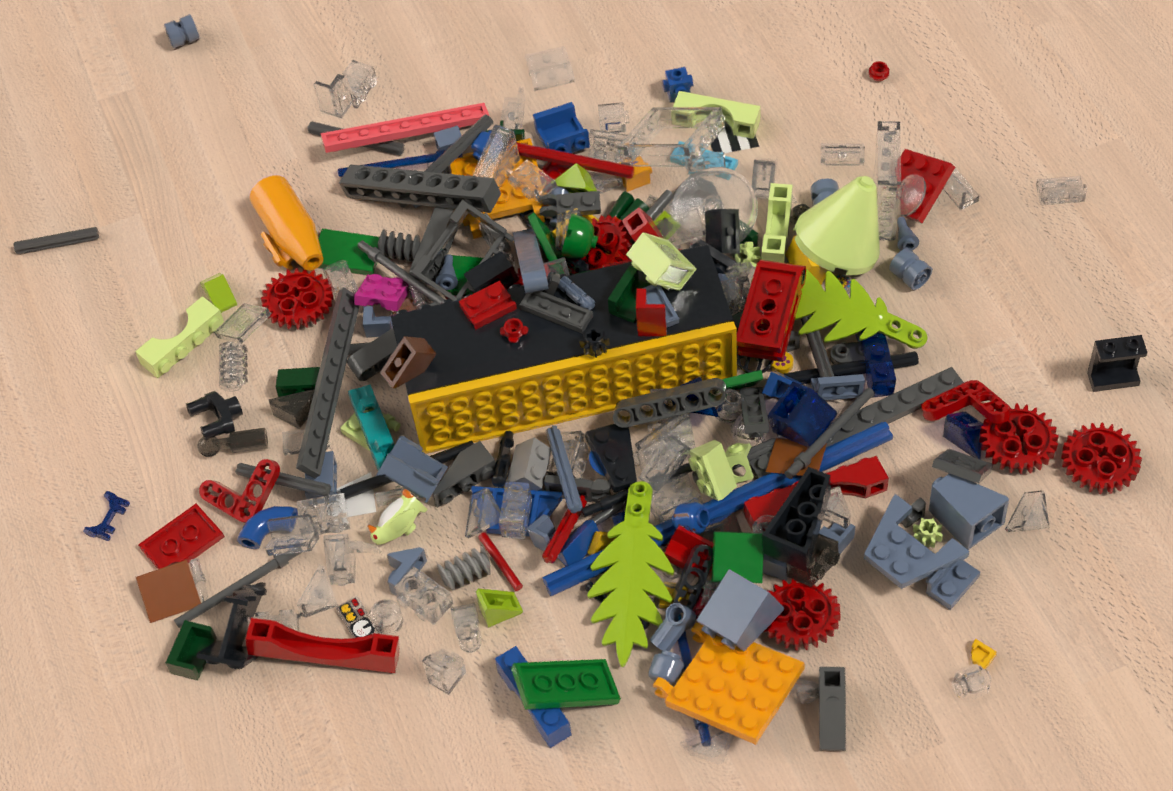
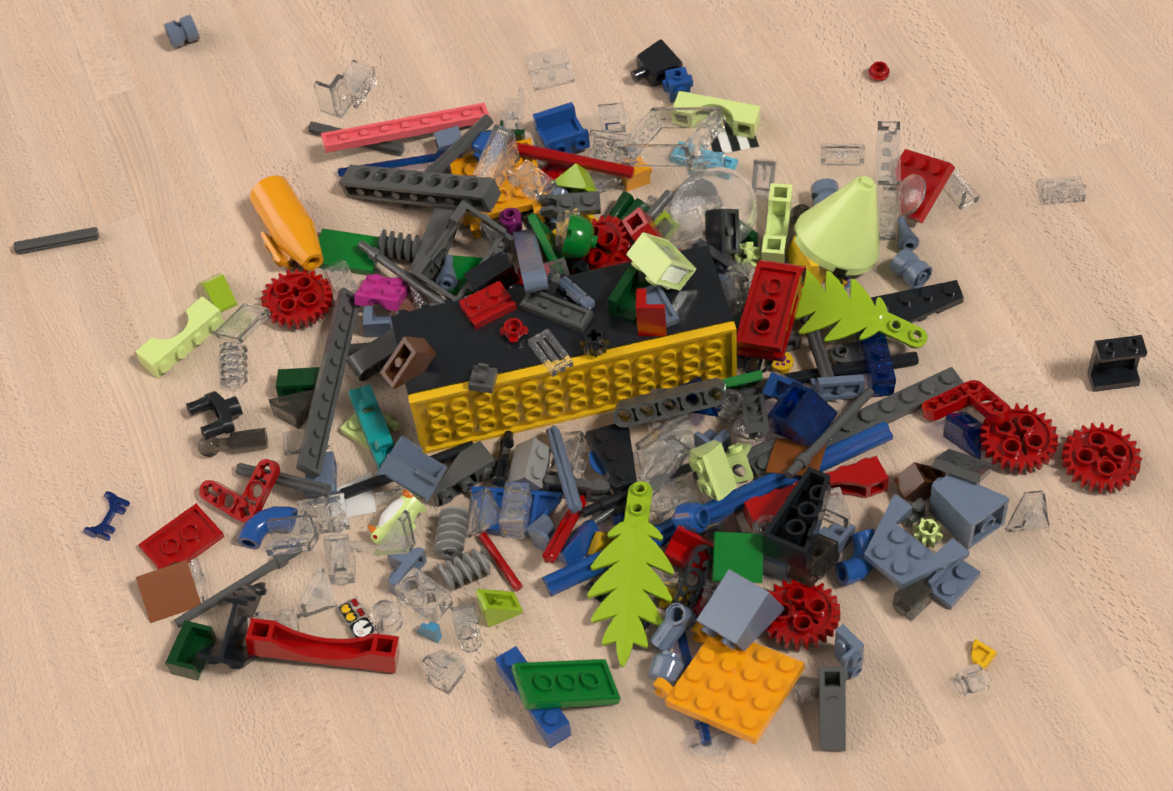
(399, 538): none -> clear slope
(430, 631): none -> dark azure tile
(450, 533): none -> light grey piece
(483, 378): none -> dark grey tile
(511, 220): none -> magenta brick
(559, 366): none -> clear tile
(654, 62): none -> black torso
(723, 437): none -> sand blue panel
(848, 651): none -> sand blue bracket
(856, 567): none -> blue cylinder
(912, 600): none -> clear smoke brick
(917, 481): none -> reddish brown slope
(922, 301): none -> black wing

